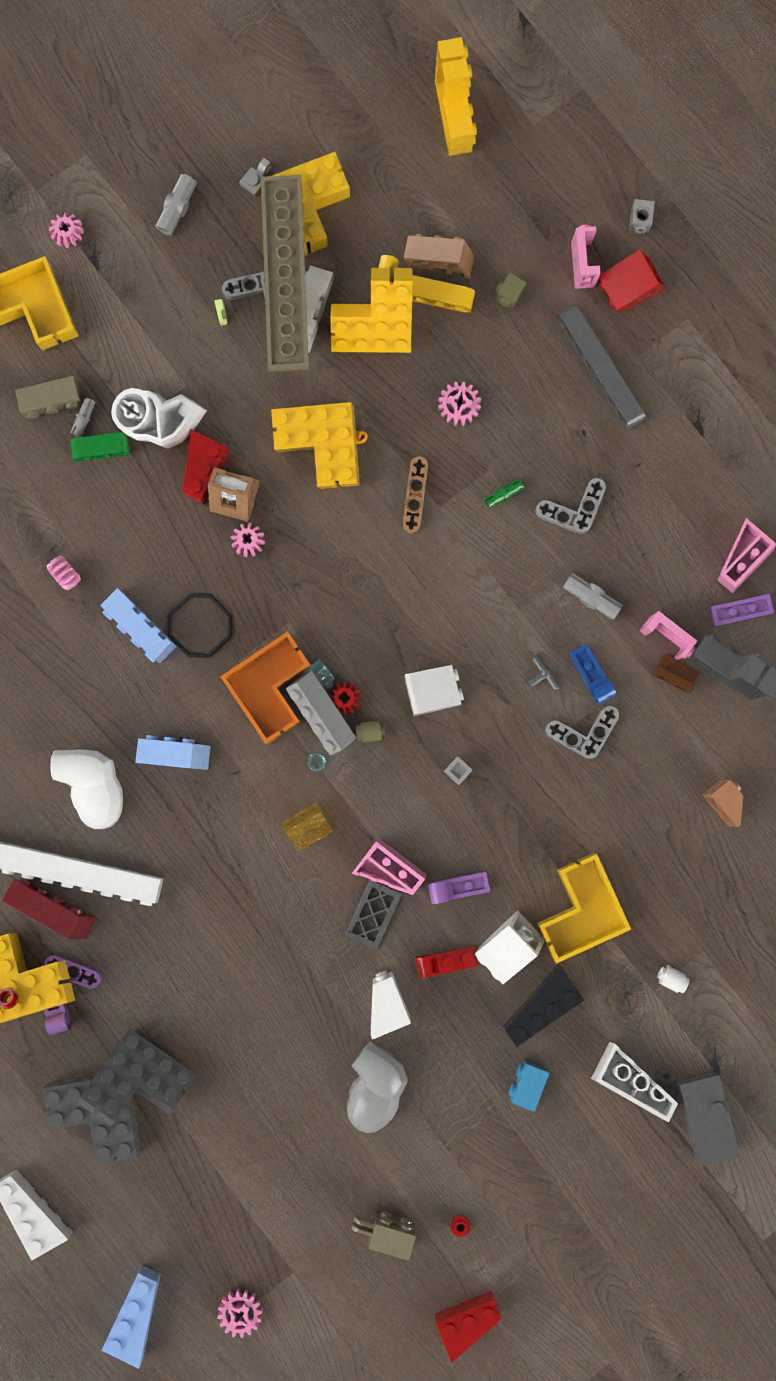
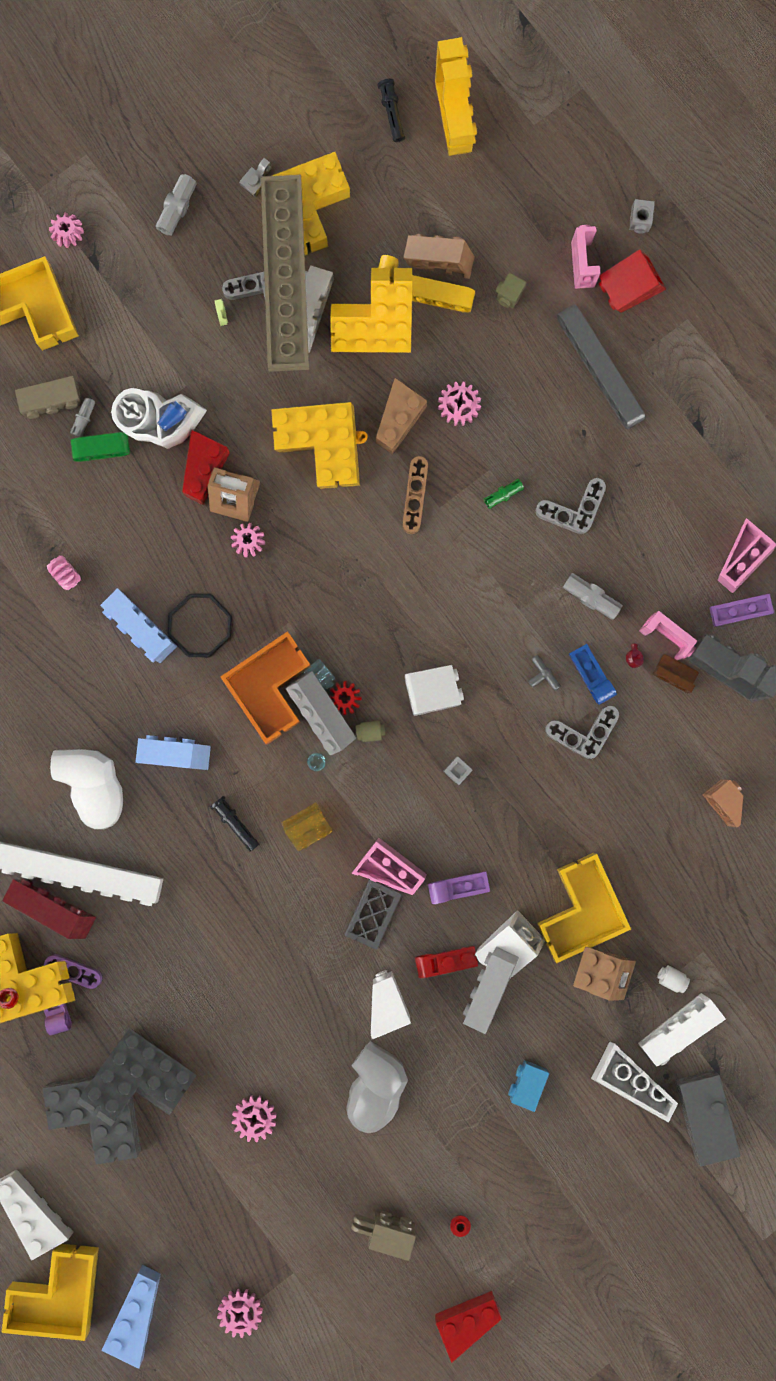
(61, 1307): none -> yellow piece
(171, 416): none -> blue cone
(229, 816): none -> black pin
(246, 1116): none -> bright pink gear
(390, 101): none -> black pin
(400, 415): none -> medium nougat wedge
(490, 990): none -> light grey brick
(545, 1005): black wedge -> none
(604, 974): none -> medium nougat brick
(634, 657): none -> dark red piece
(681, 1029): none -> white wedge

